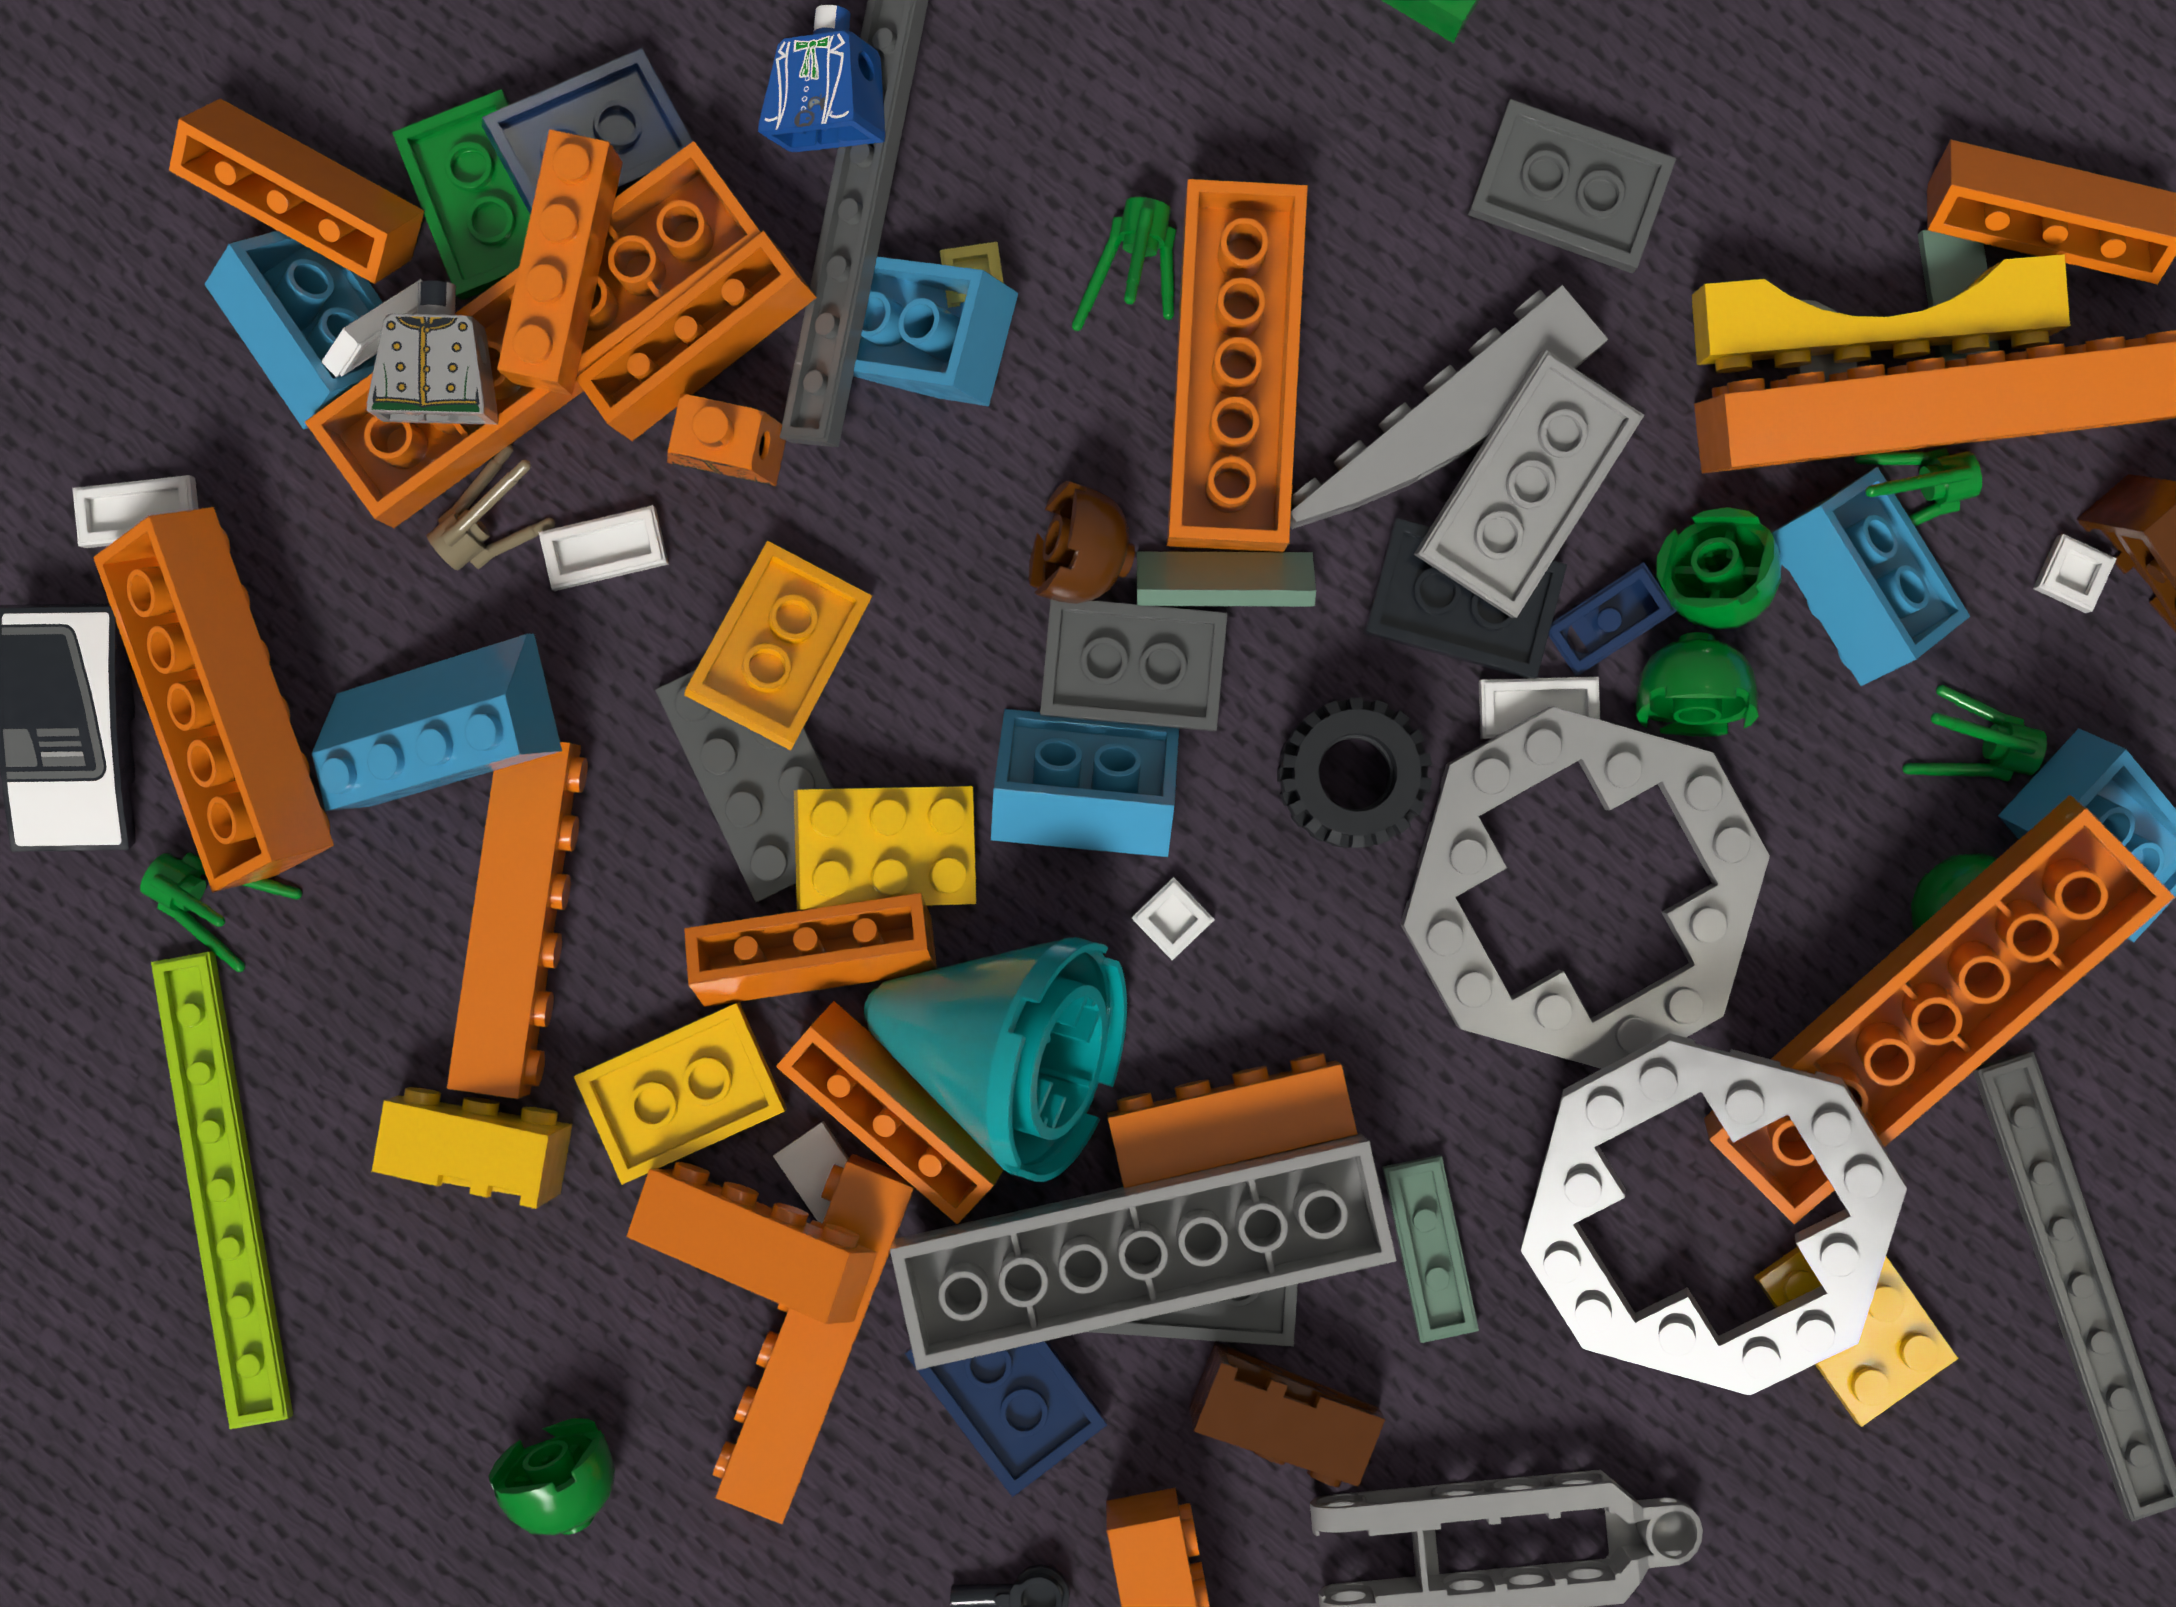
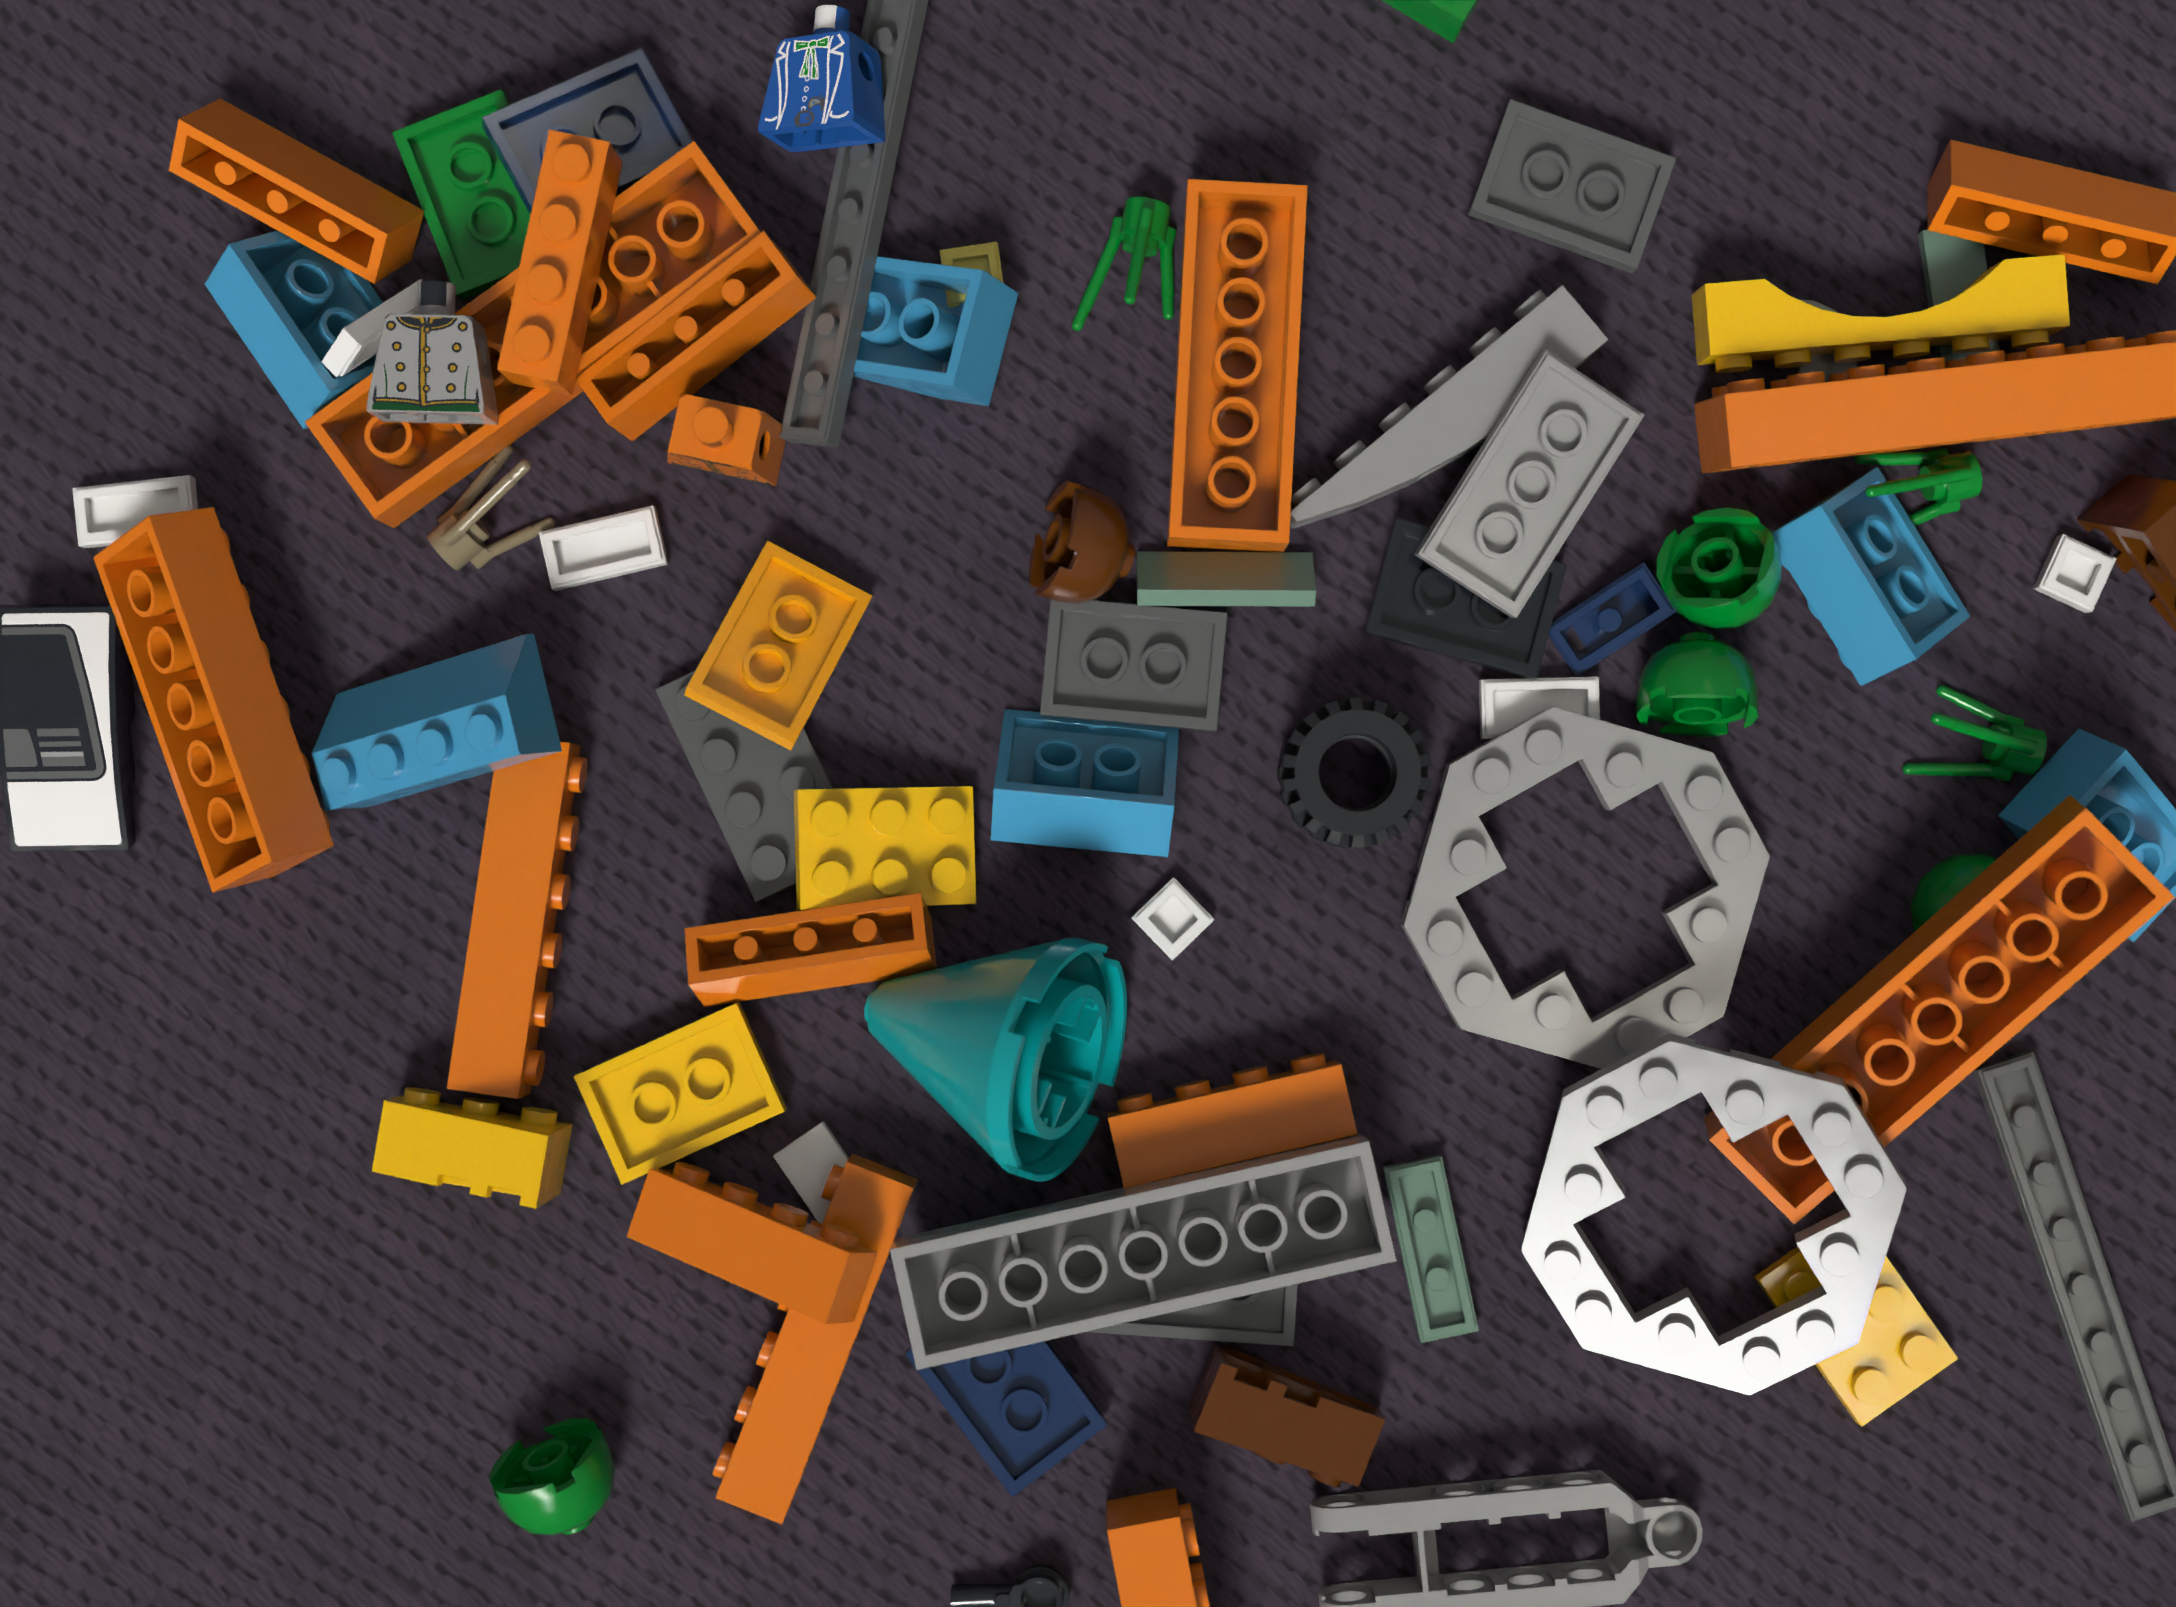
(179, 889): green plant -> none
(222, 1190): lime tile -> none
(890, 1112): orange brick -> none

